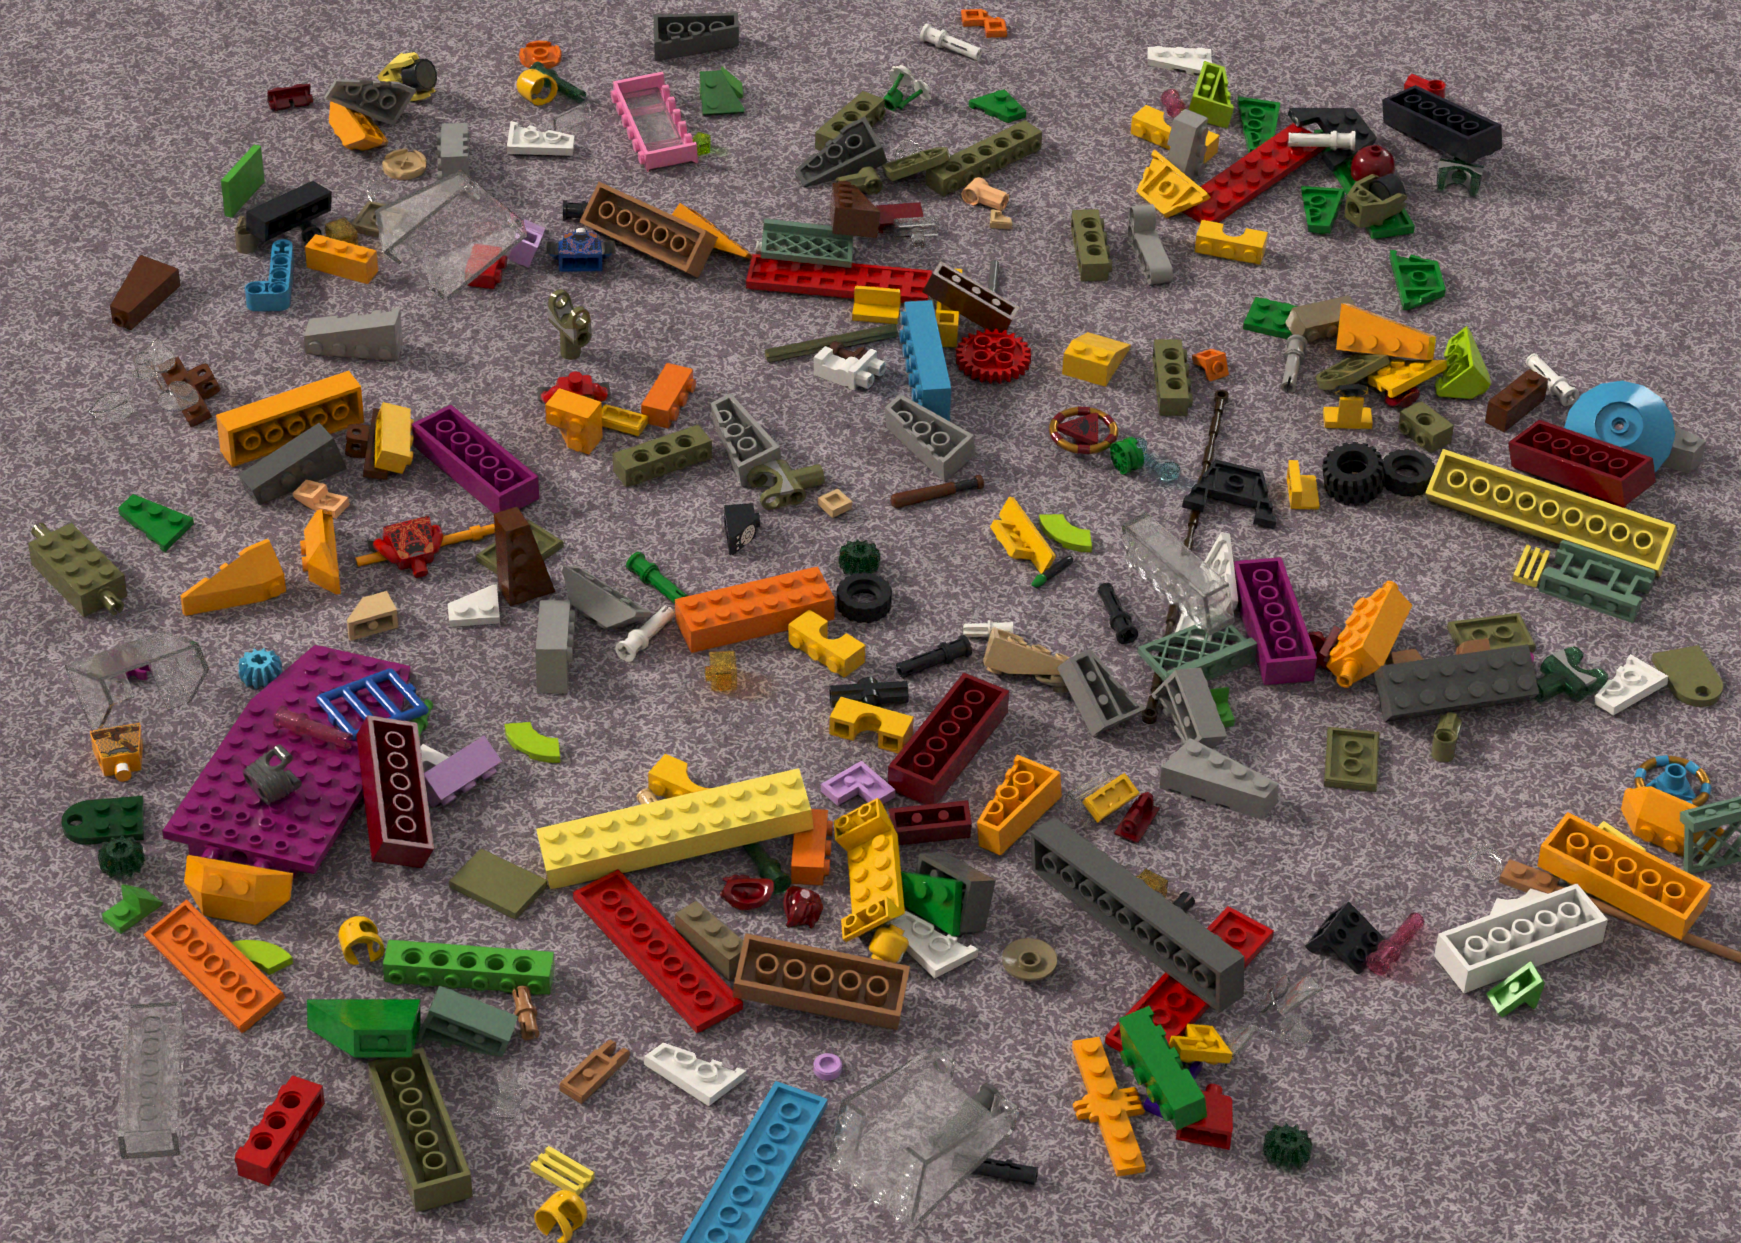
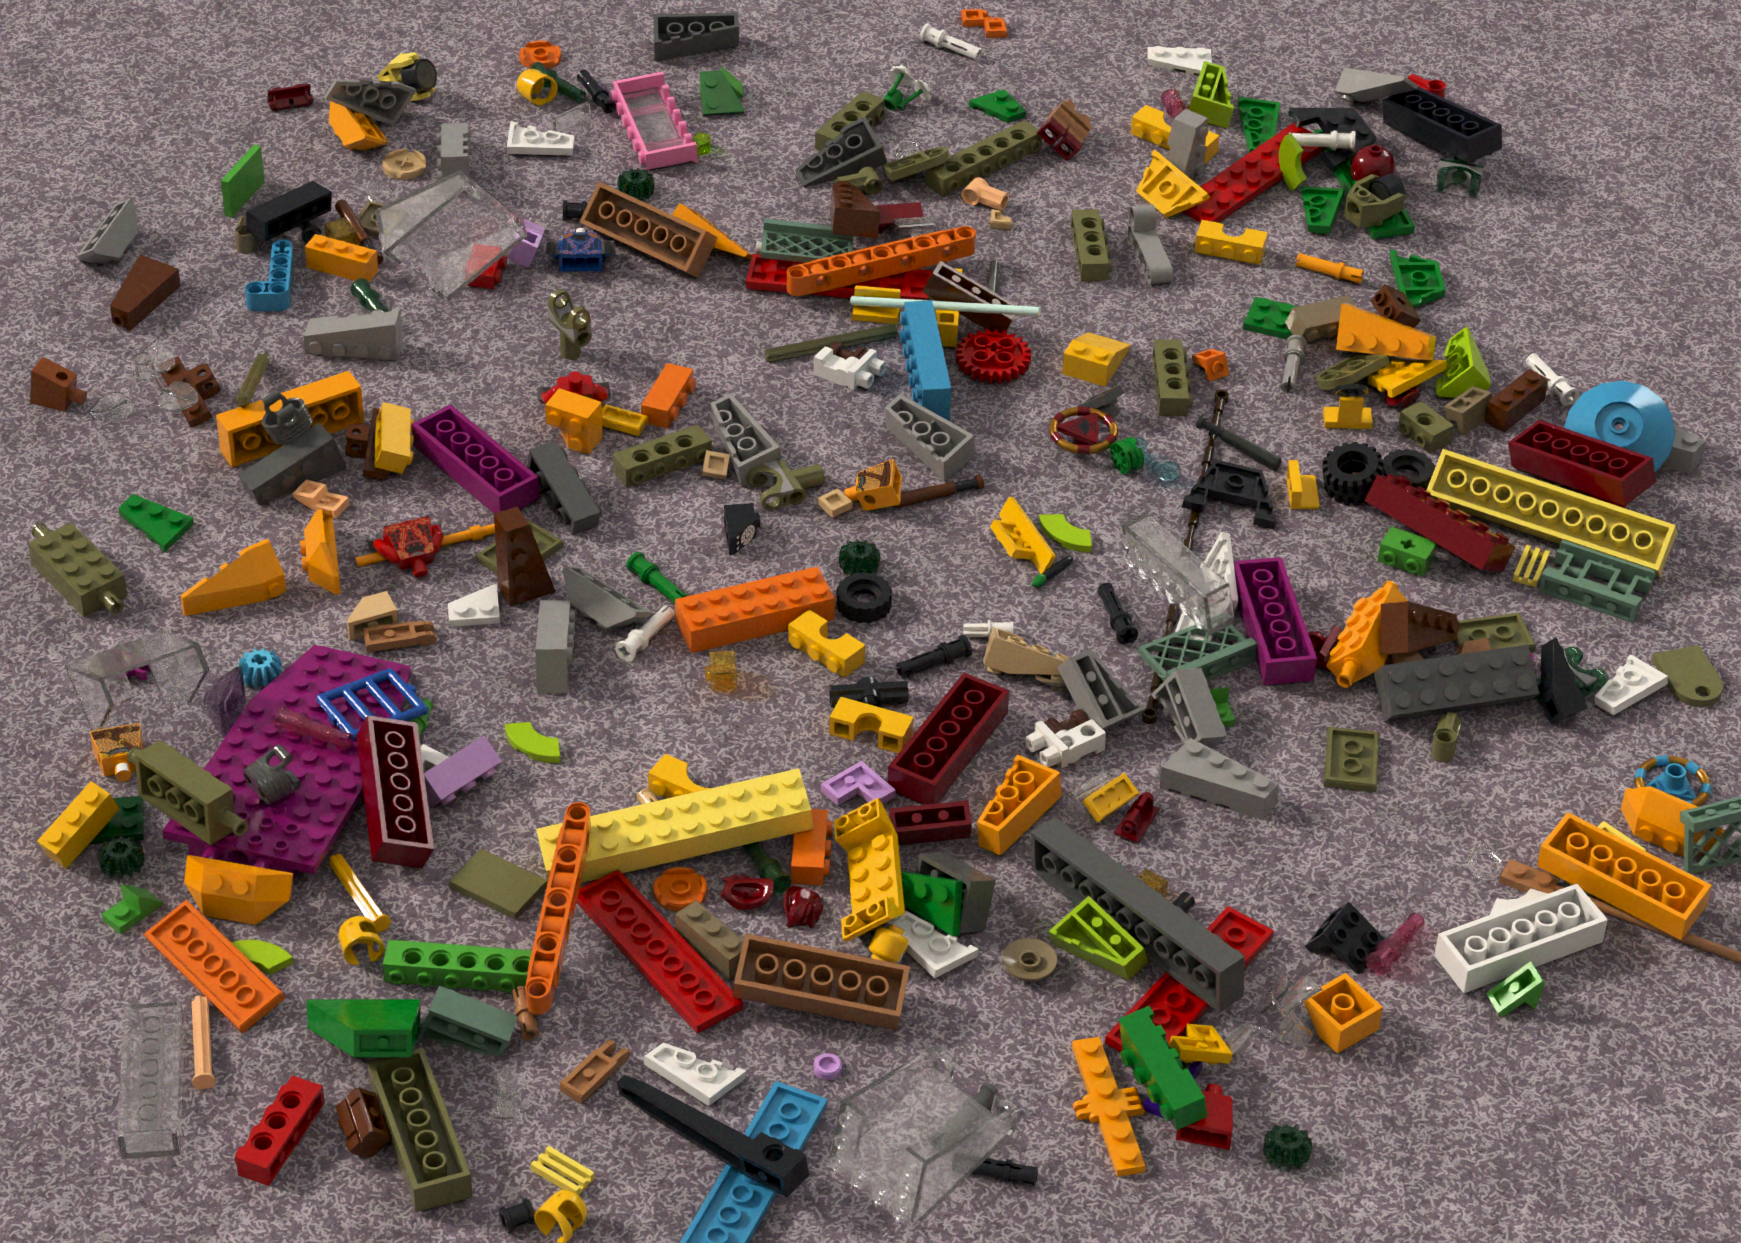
(54, 386): none -> dark orange torso
(78, 825): none -> yellow brick
(112, 235): none -> light grey wedge
(186, 792): none -> olive brick
(202, 1044): none -> light nougat axle
(226, 700): none -> clear purple slope
(252, 379): none -> olive axle
(289, 421): none -> dark grey piece
(345, 210): none -> reddish brown piece
(359, 892): none -> yellow axle
(363, 1123): none -> reddish brown brick
(367, 297): none -> clear green pin
(399, 635): none -> medium nougat hinge
(517, 1215): none -> black bush
(558, 908): none -> orange beam
(563, 488): none -> dark grey wedge
(599, 95): none -> black pin
(636, 183): none -> clear green gear
(676, 896): none -> orange tile
(715, 465): none -> tan plate
(759, 1158): none -> black piece
(877, 486): none -> light orange torso
(880, 261): none -> orange beam
(949, 306): none -> light aqua piece
(1066, 740): none -> white hips
(1067, 128): none -> hips
(1099, 940): none -> lime wedge
(1105, 401): none -> dark grey slope
(1252, 450): none -> pearl dark grey piece
(1290, 162): none -> lime tile
(1339, 271): none -> light orange pin
(1343, 1013): none -> light orange slope
(1368, 85): none -> light grey wedge
(1395, 306): none -> reddish brown brick
(1407, 551): none -> bright green brick
(1415, 627): none -> reddish brown wedge
(1440, 523): none -> dark red brick
(1468, 409): none -> dark tan hinge
(1559, 689): none -> black slope

